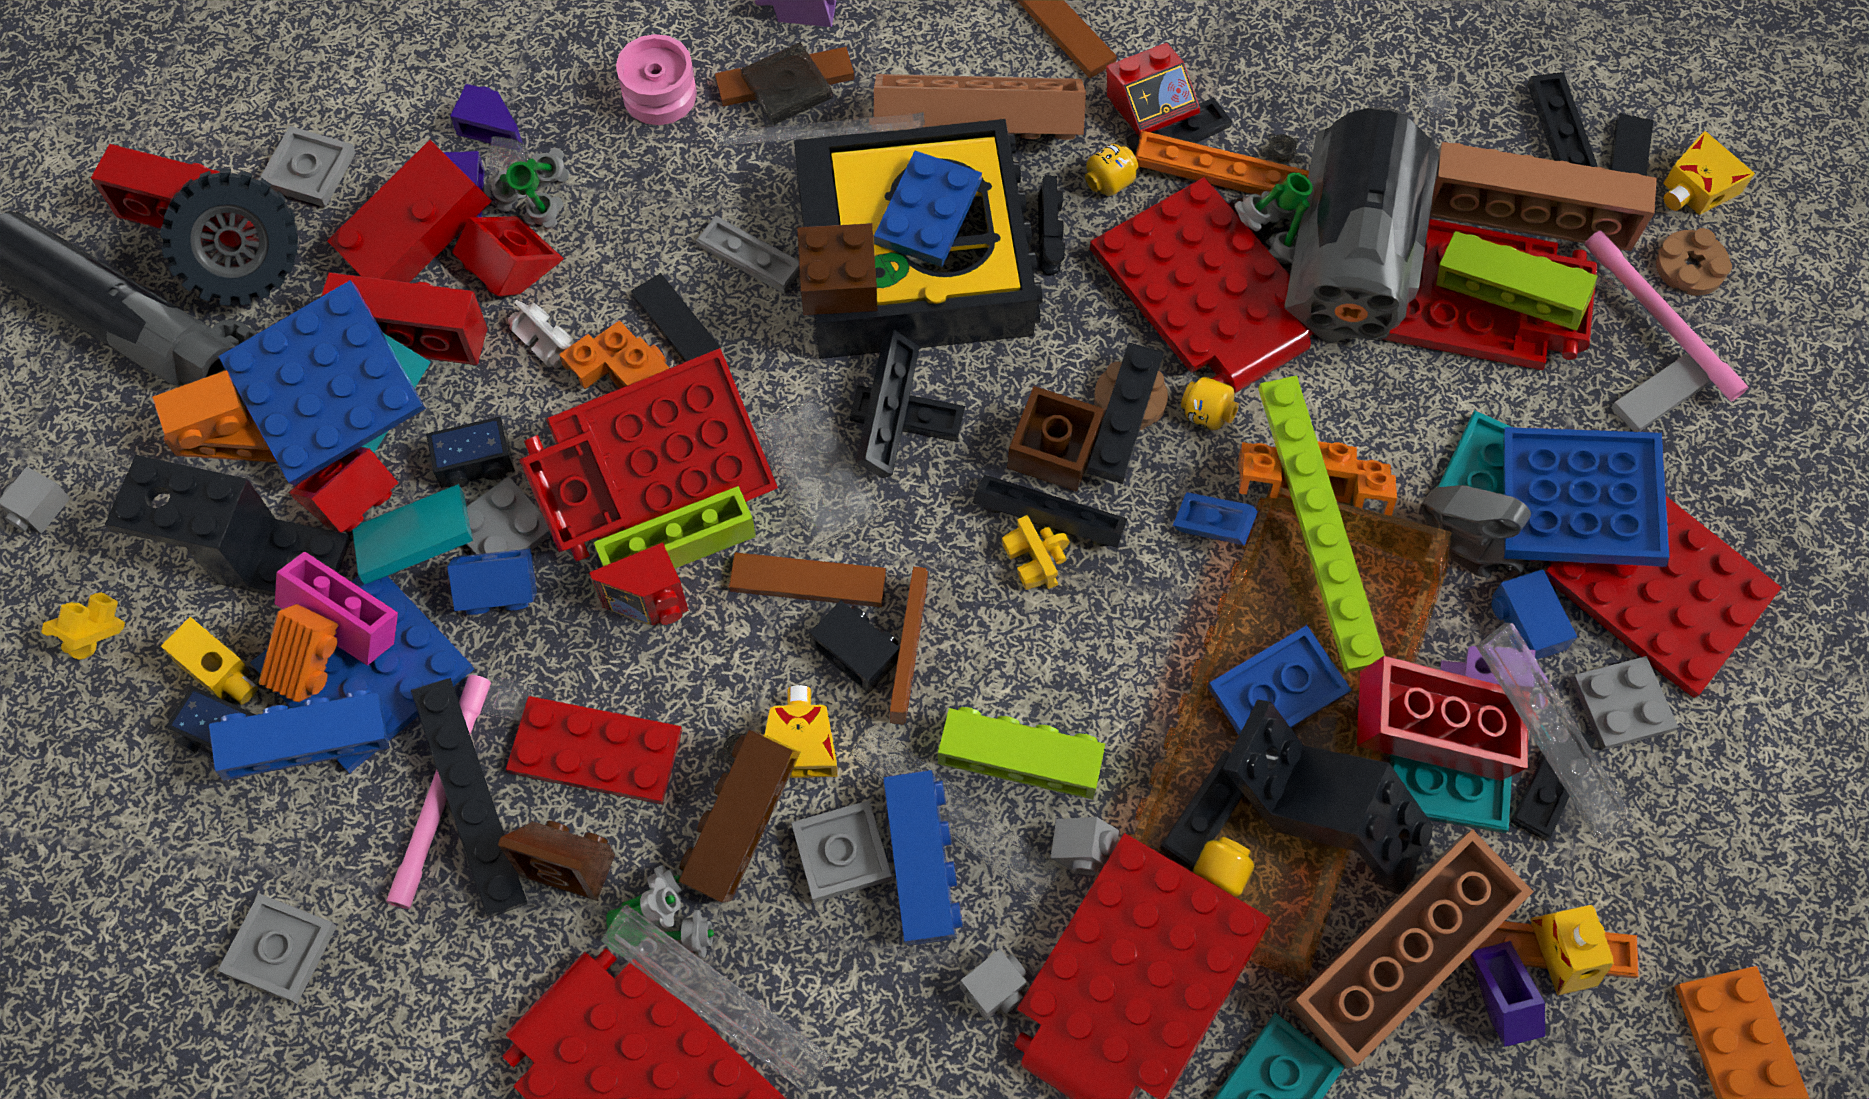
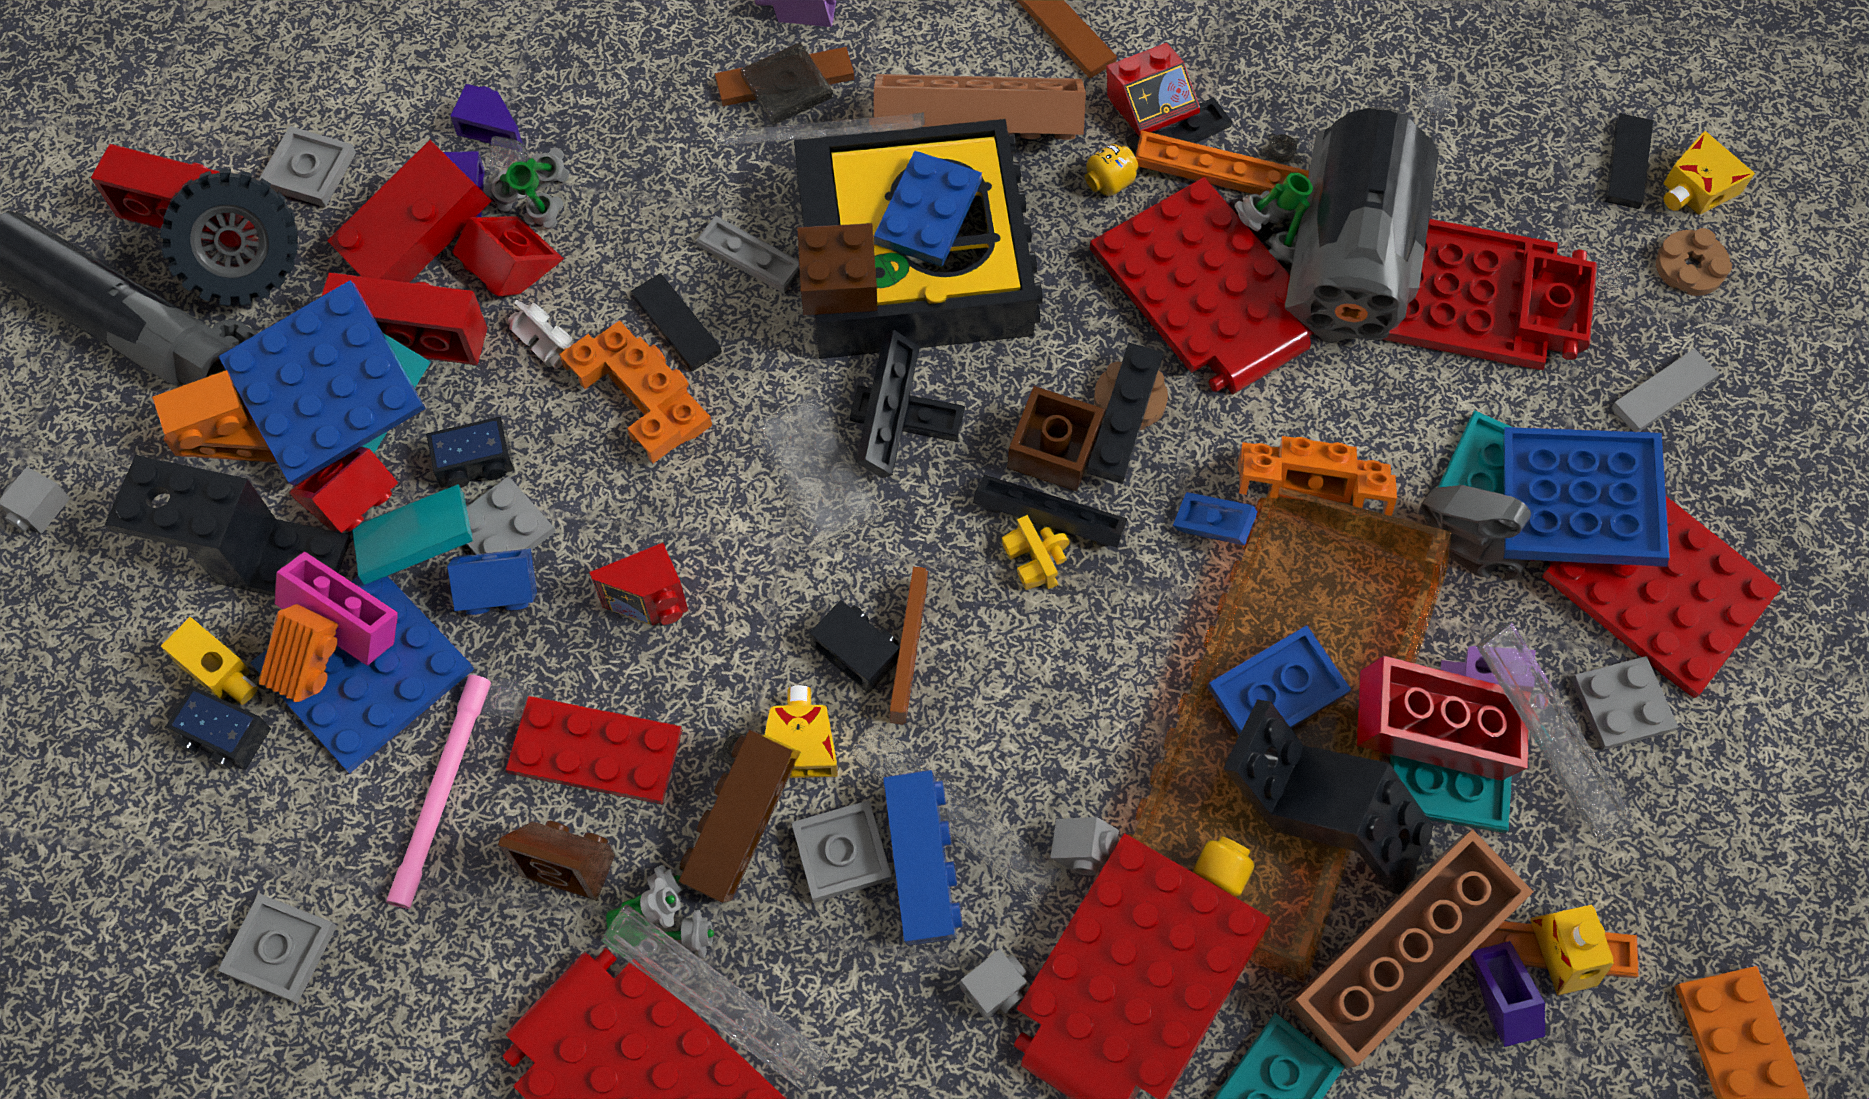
(85, 626): yellow hips -> none
(298, 735): blue brick -> none
(468, 797): black plate -> none
(645, 453): red plate -> none
(656, 79): bright pink wheel -> none
(686, 532): lime brick -> none
(807, 579): dark orange tile -> none
(1021, 752): lime brick -> none
(1049, 227): black hinge -> none
(1203, 816): black tile -> none
(1209, 403): yellow head -> none
(1321, 524): lime plate -> none
(1516, 280): lime brick -> none
(1535, 612): blue brick -> none
(1541, 195): nougat brick -> none
(1543, 800): black tile -> none
(1560, 119): black plate -> none
(1718, 372): bright pink piece -> none

